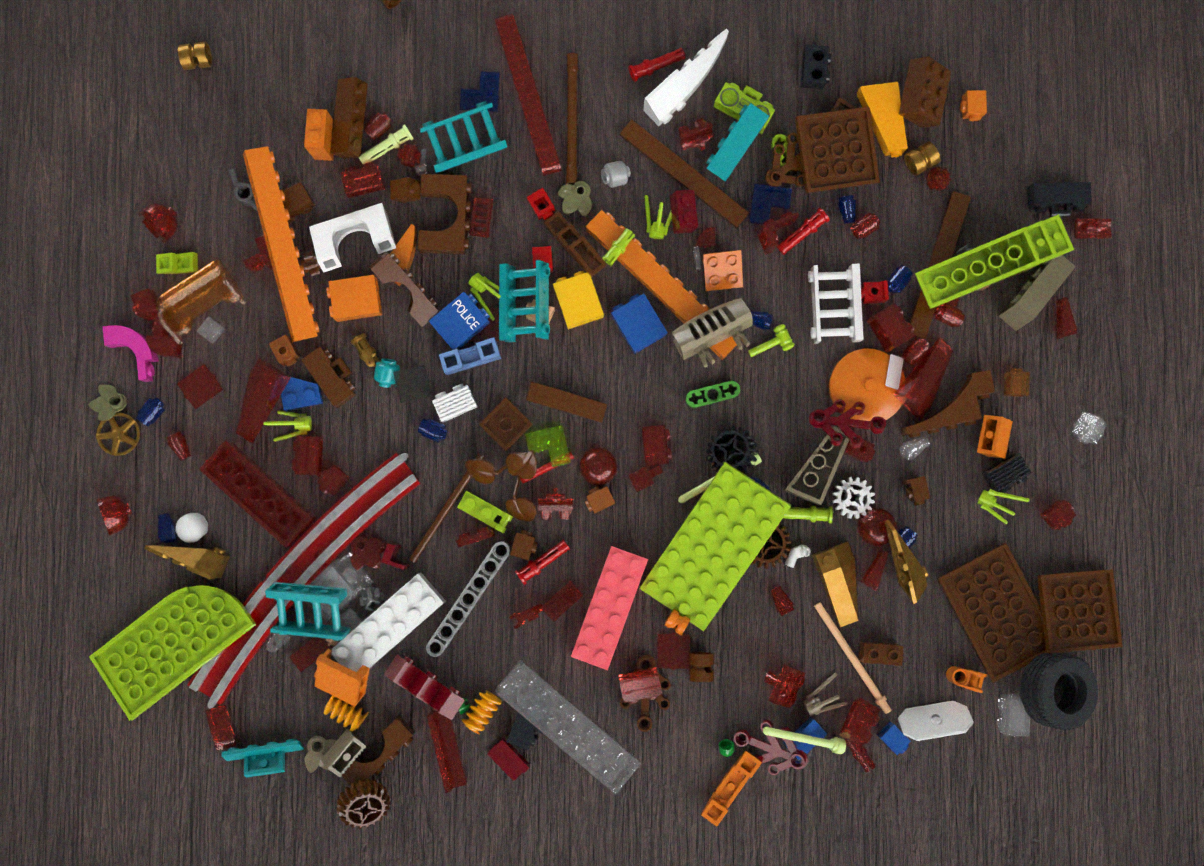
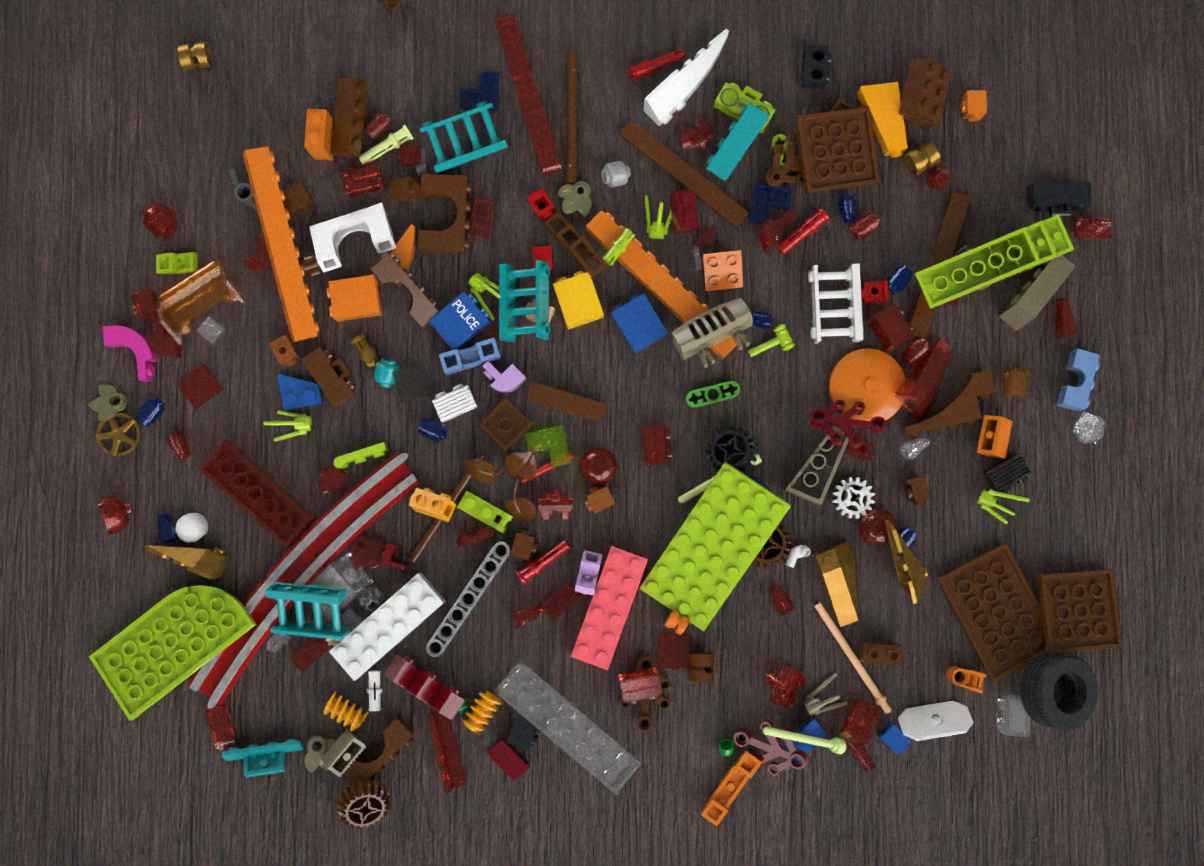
(261, 395): clear red wedge -> none
(308, 455): clear red brick -> none
(340, 680): orange panel -> none
(360, 456): none -> lime plate
(374, 704): none -> white pin
(431, 504): none -> light orange brick
(507, 381): none -> lavender brick
(588, 572): none -> lavender brick
(642, 478): clear red plate -> none
(813, 514): lime pin -> none
(874, 573): clear red slope -> none
(894, 372): white sticker -> none
(949, 315): clear red brick -> none
(1059, 515): clear red brick -> none
(1085, 366): none -> medium blue arch

